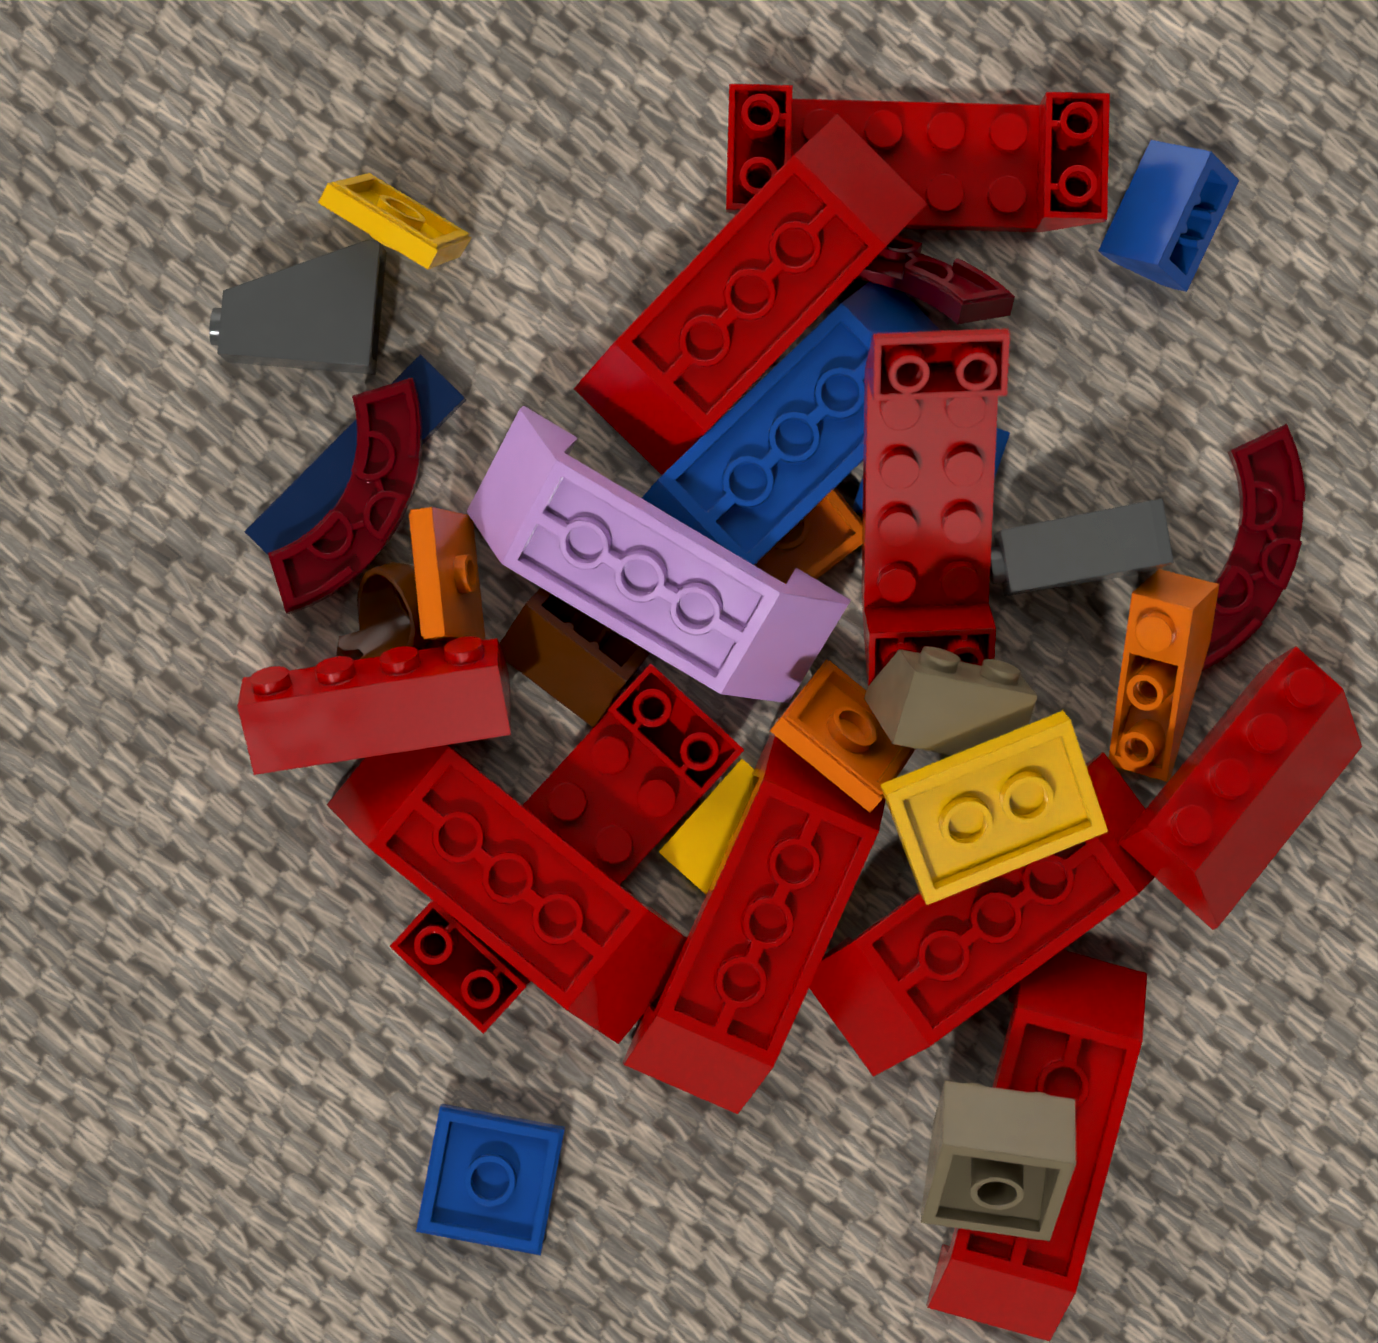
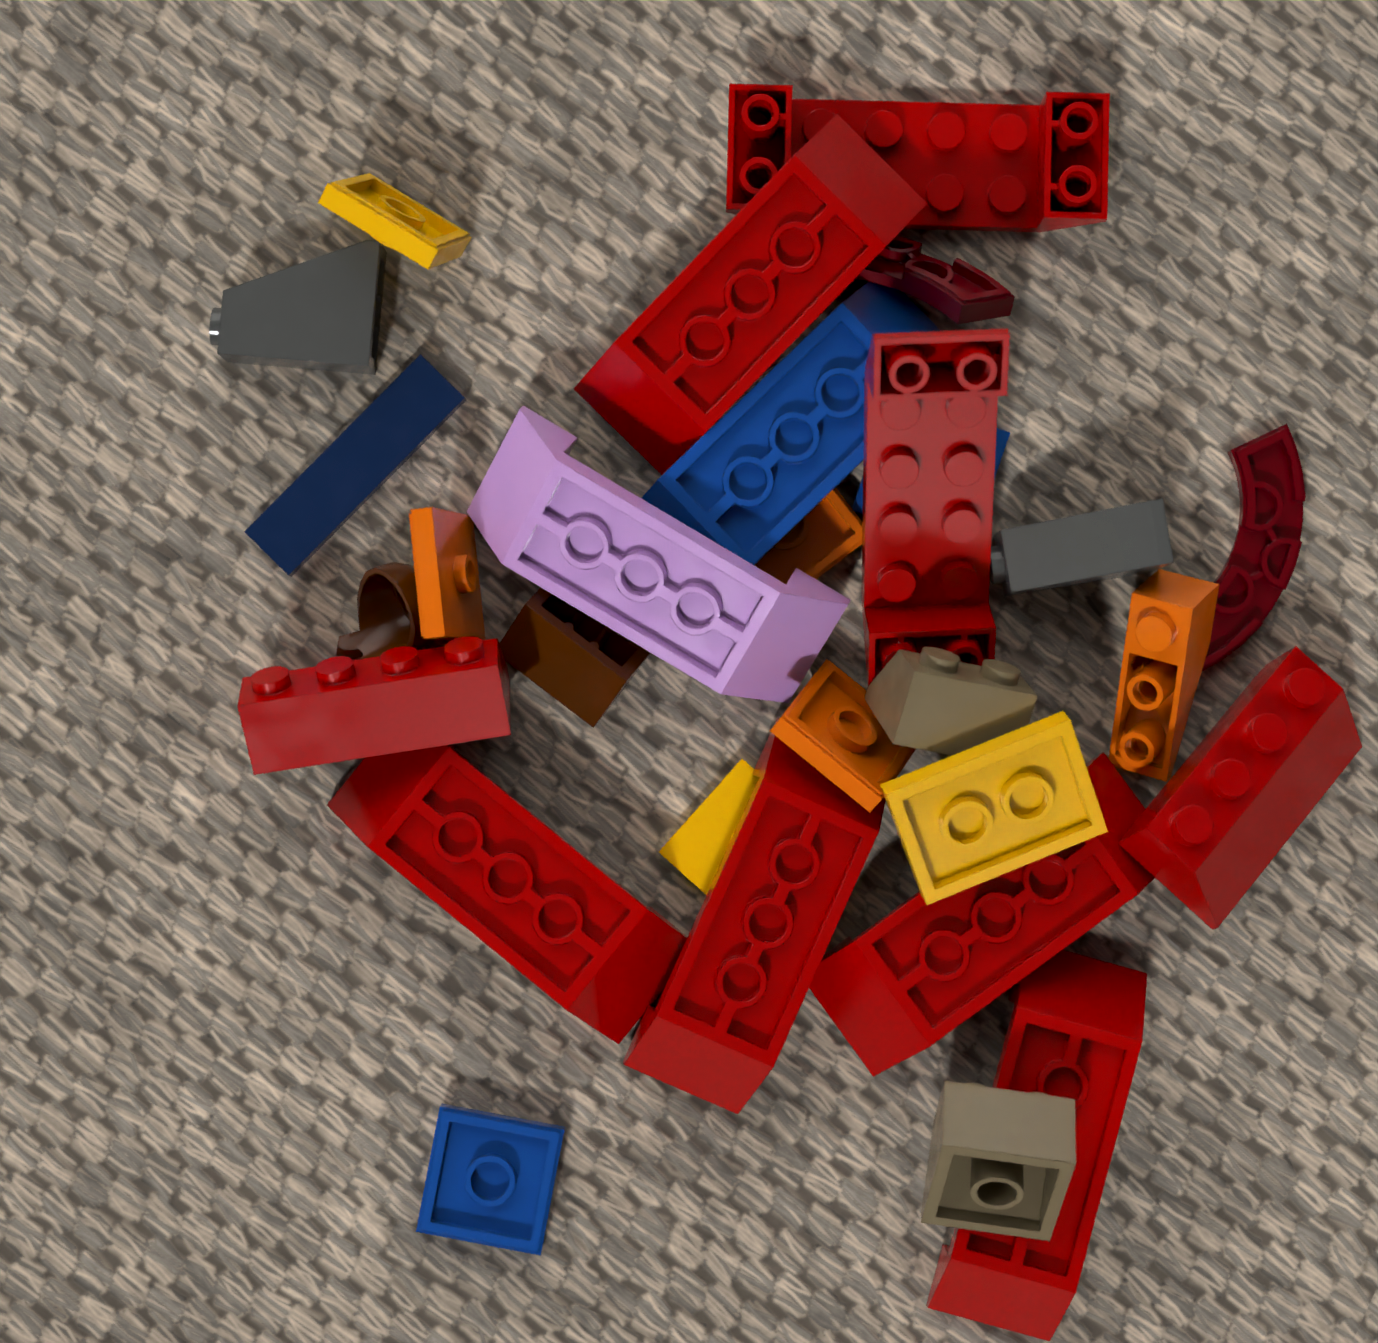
(369, 508): dark red tile -> none
(609, 803): red slope -> none
(1169, 214): blue brick -> none

